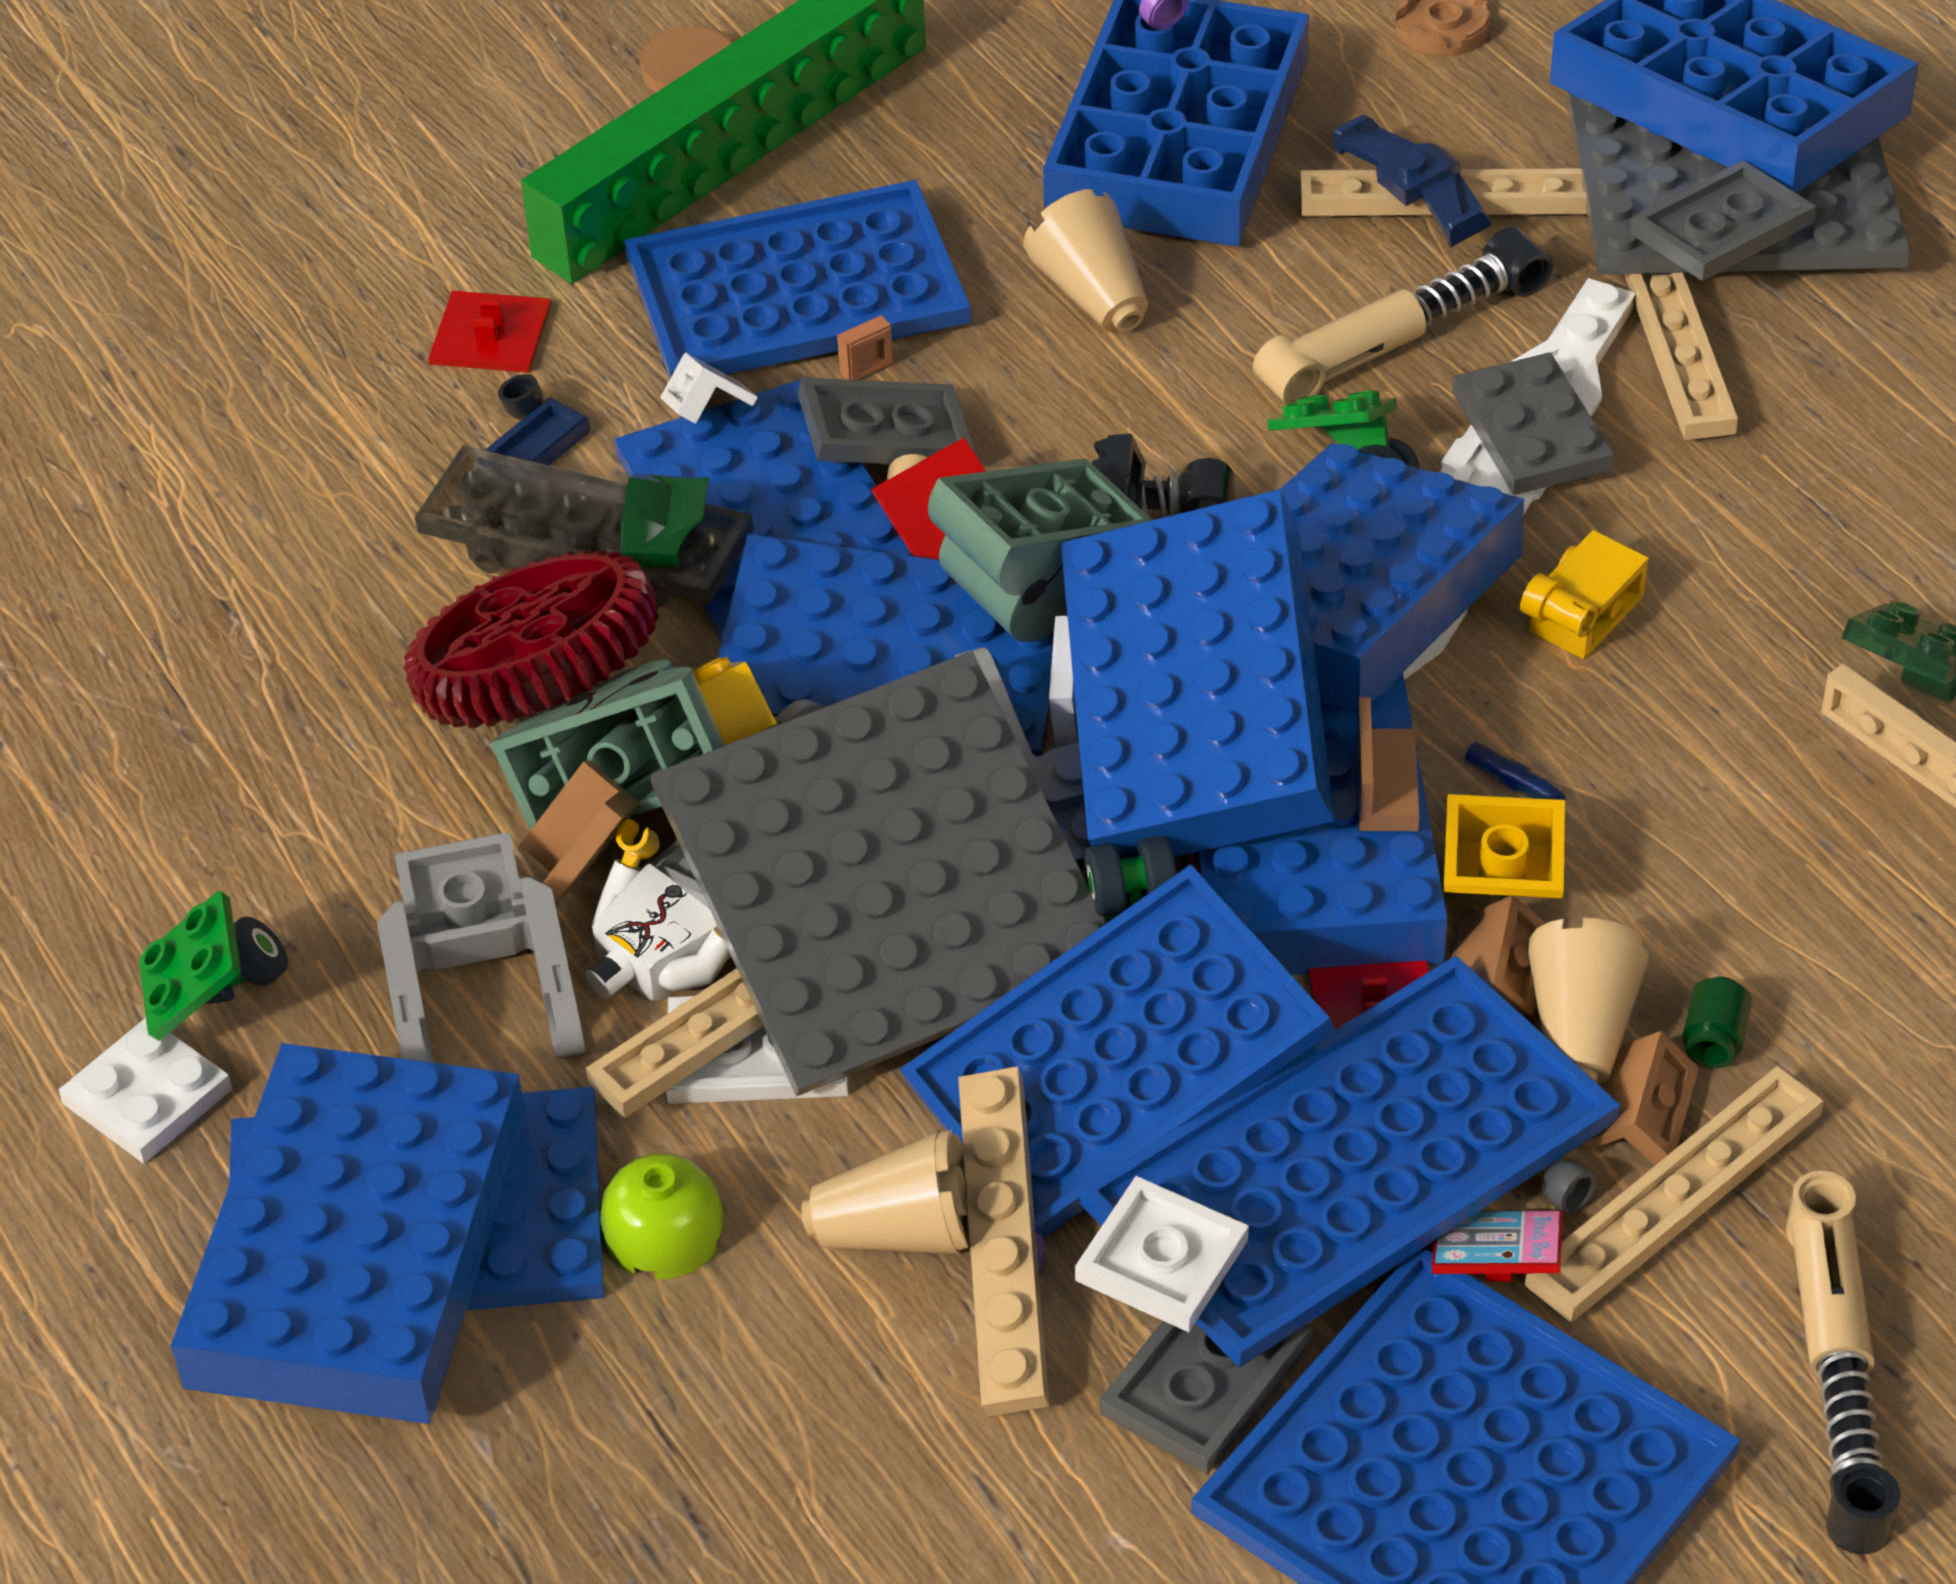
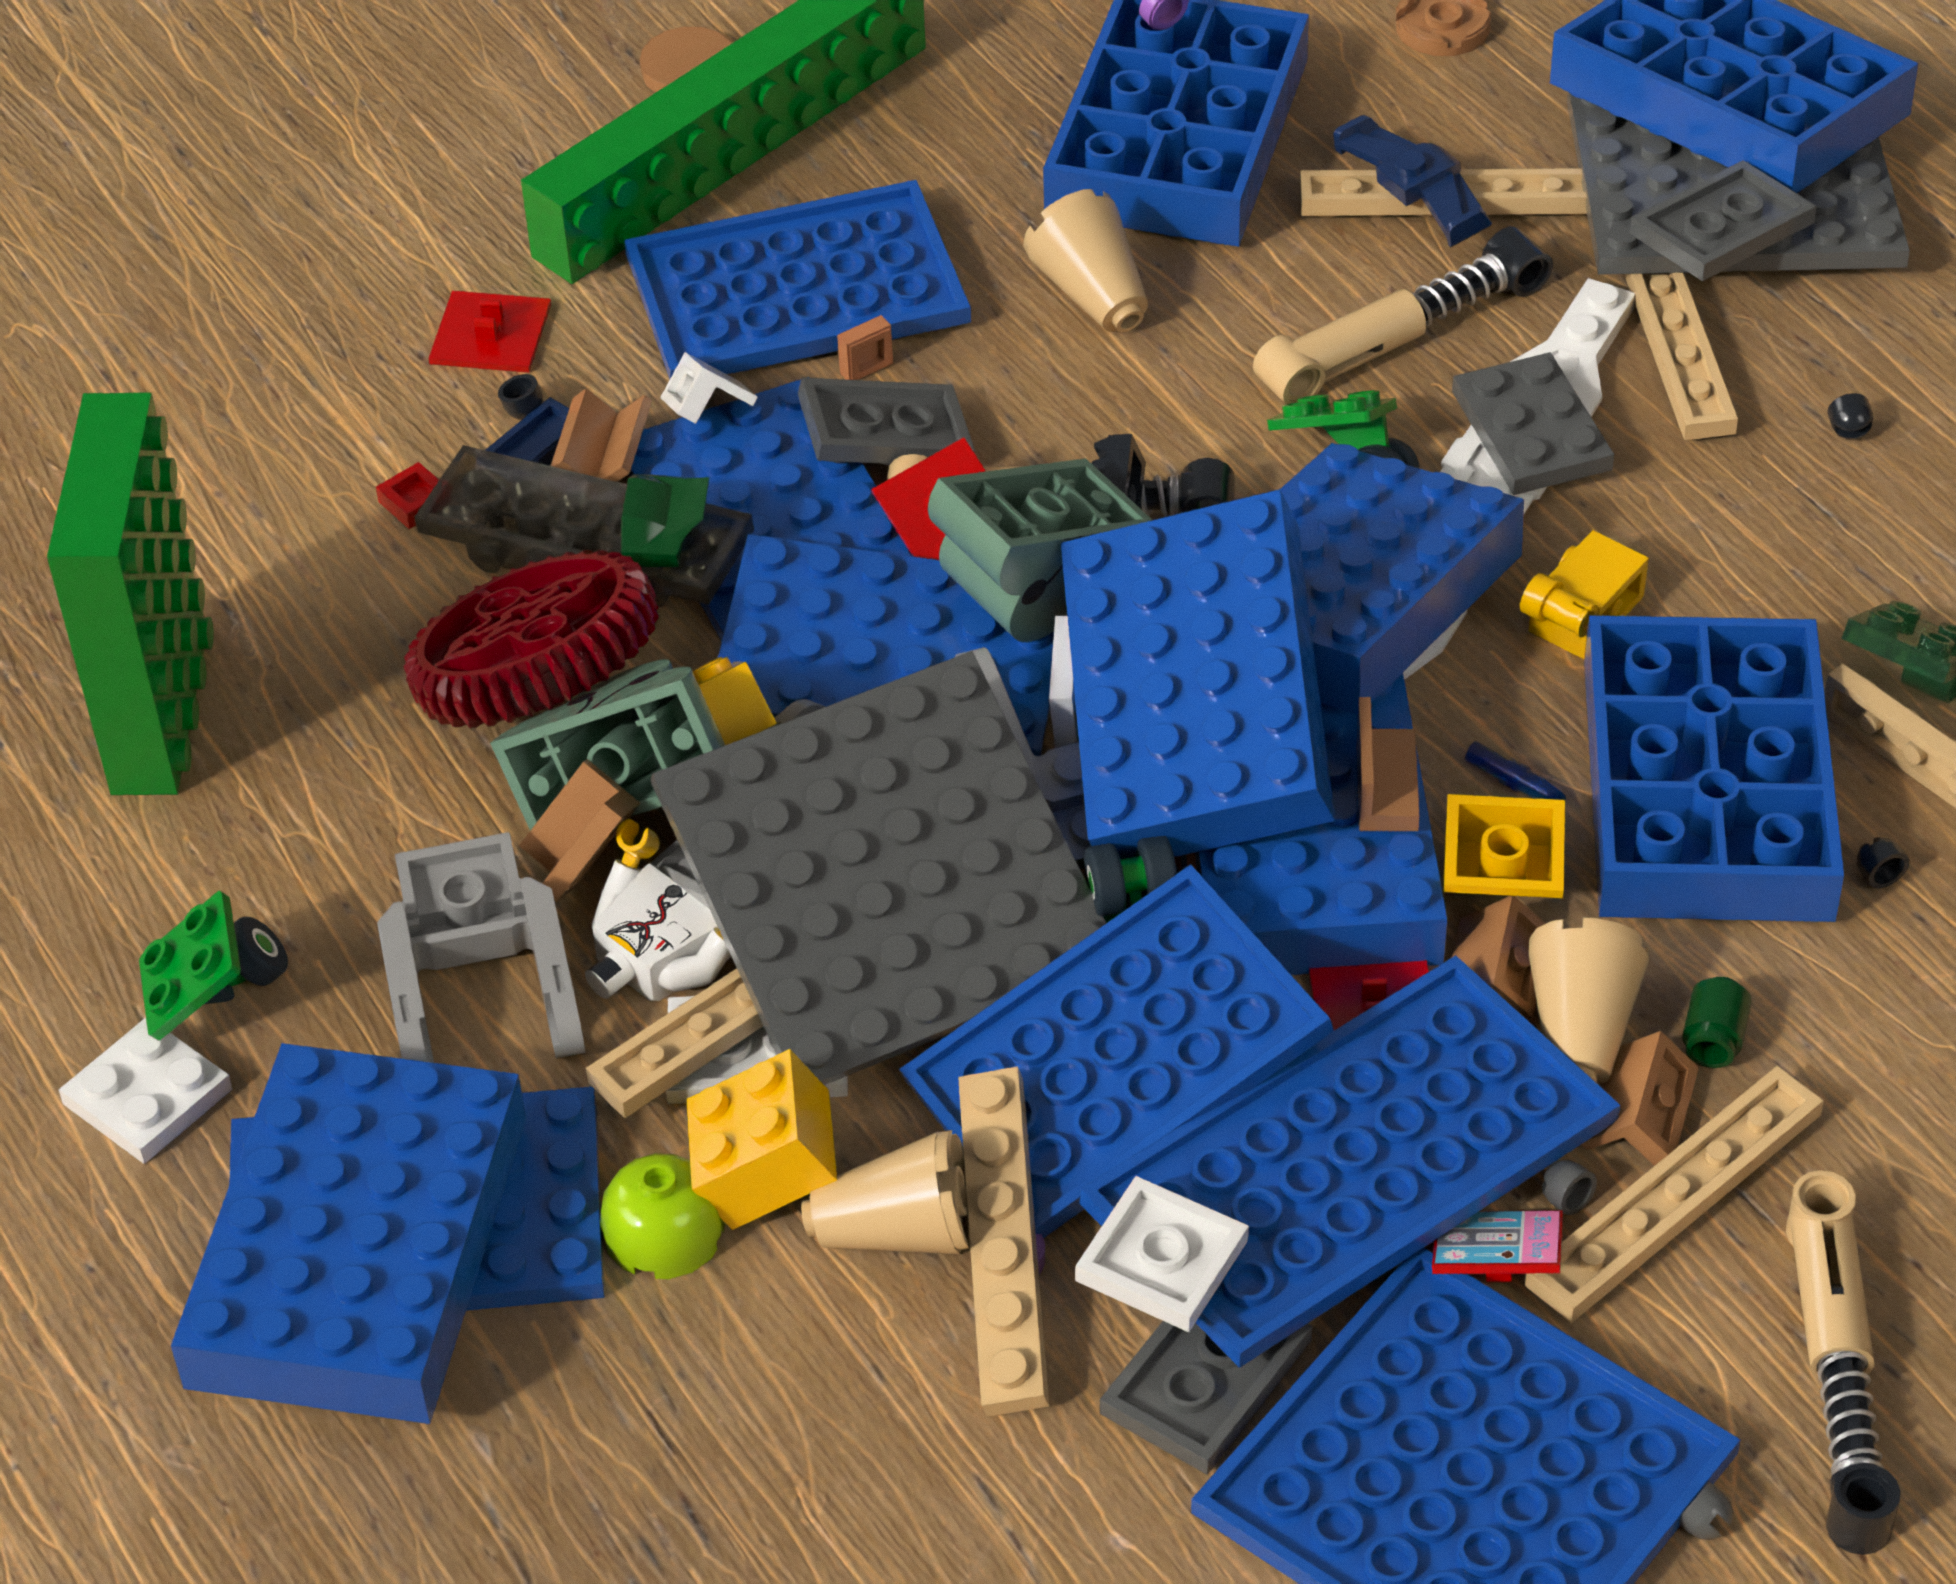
(131, 593): none -> green brick
(406, 493): none -> red plate
(600, 439): none -> medium nougat panel
(761, 1139): none -> yellow brick
(1703, 1510): none -> dark grey hinge
(1711, 769): none -> blue brick
(1851, 416): none -> black hinge
(1882, 862): none -> black hinge

